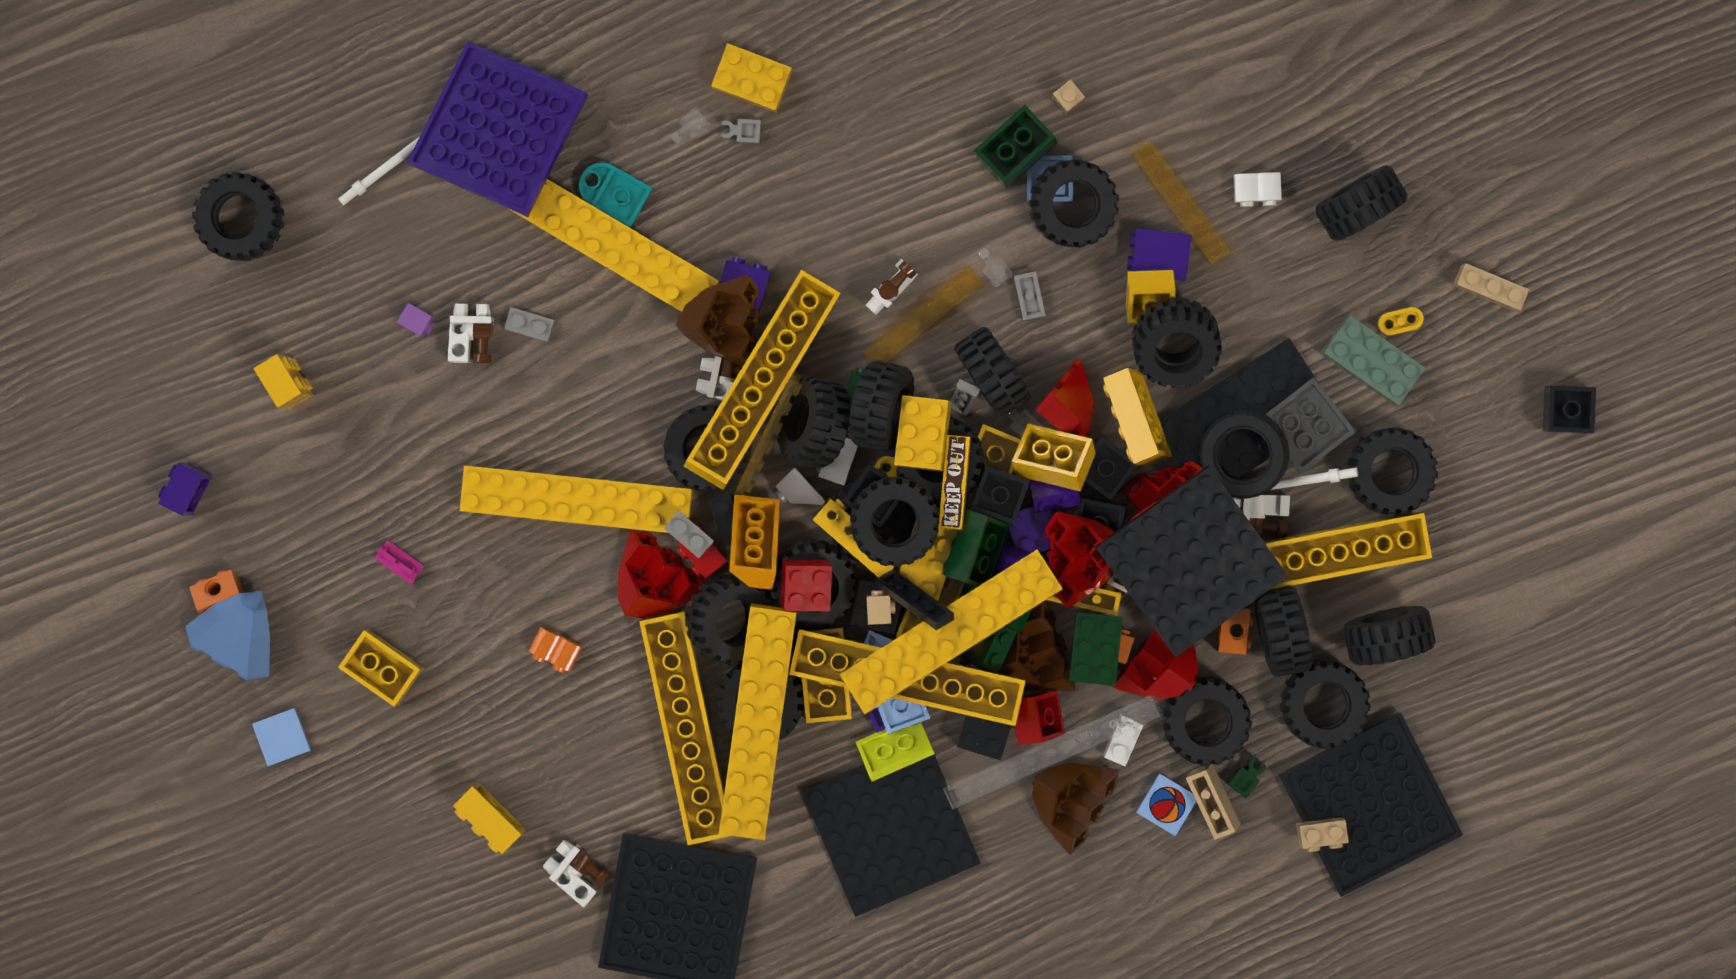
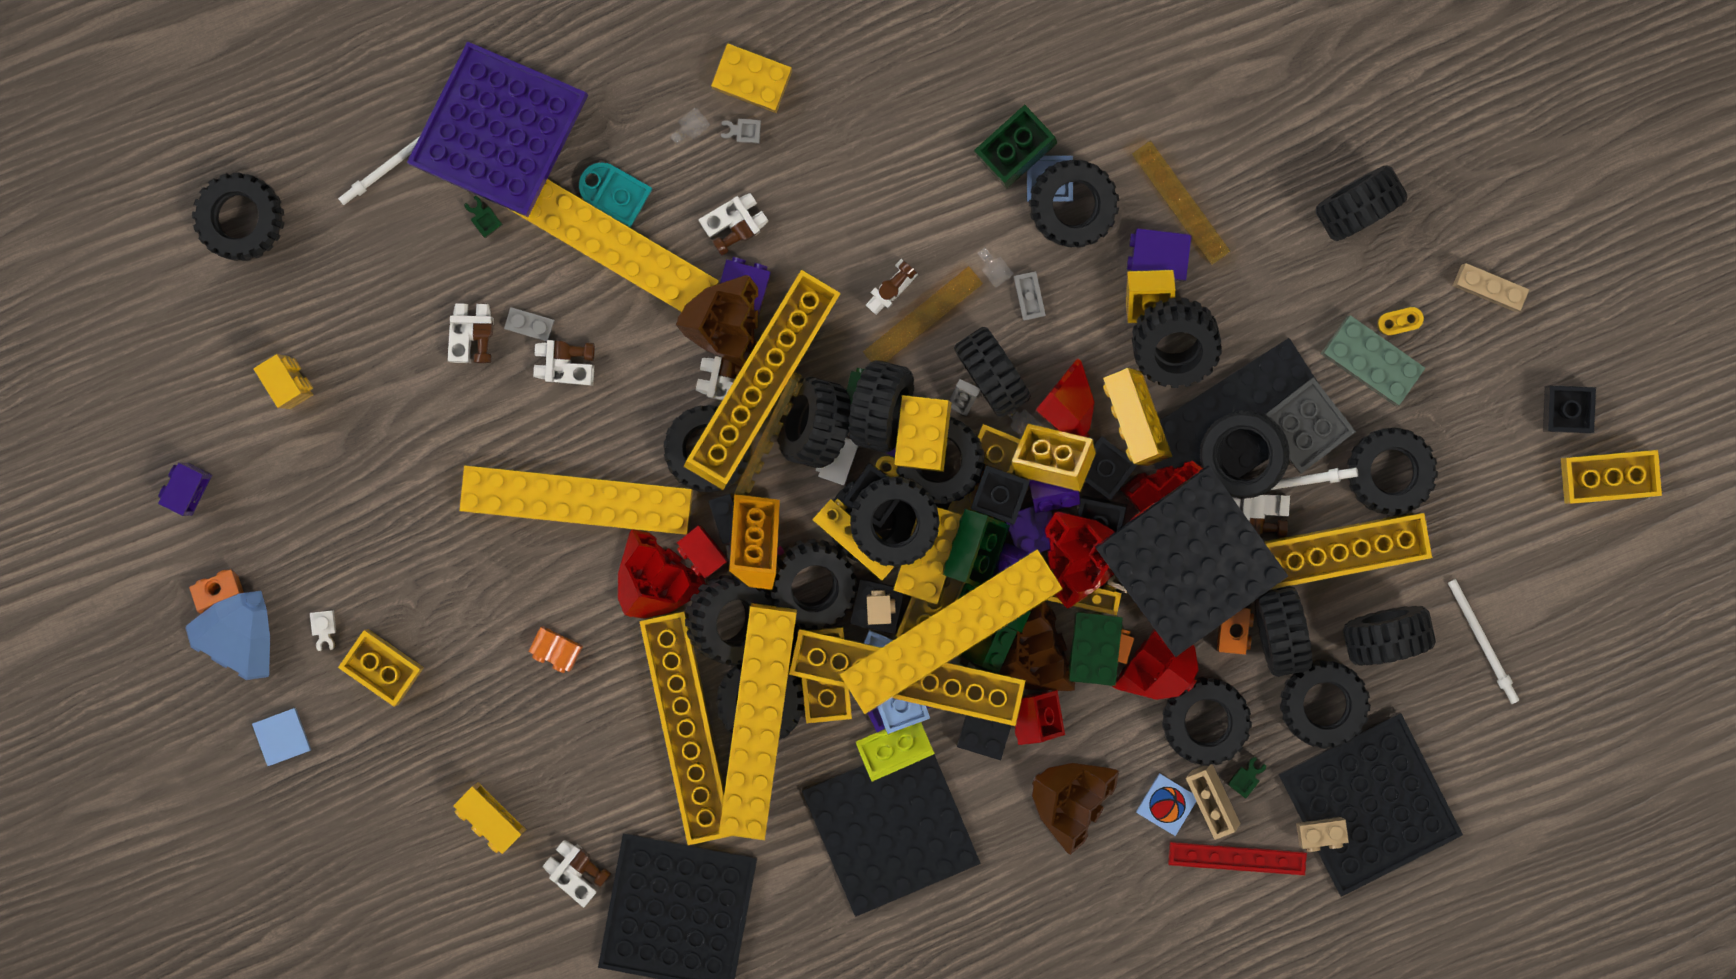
(323, 625): none -> white plate
(399, 562): dark pink hinge -> none
(416, 320): medium lavender brick -> none
(485, 219): none -> dark green plate
(559, 365): none -> white hips
(688, 534): light grey plate -> none
(737, 218): none -> white hips
(798, 490): light grey slope -> none
(806, 585): red brick -> none
(914, 599): black plate -> none
(954, 482): tile -> none
(1053, 751): clear brick -> none
(1068, 96): tan brick -> none
(1121, 747): white brick -> none
(1237, 858): none -> red tile
(1257, 188): white brick -> none
(1504, 681): none -> white bar
(1611, 476): none -> yellow brick

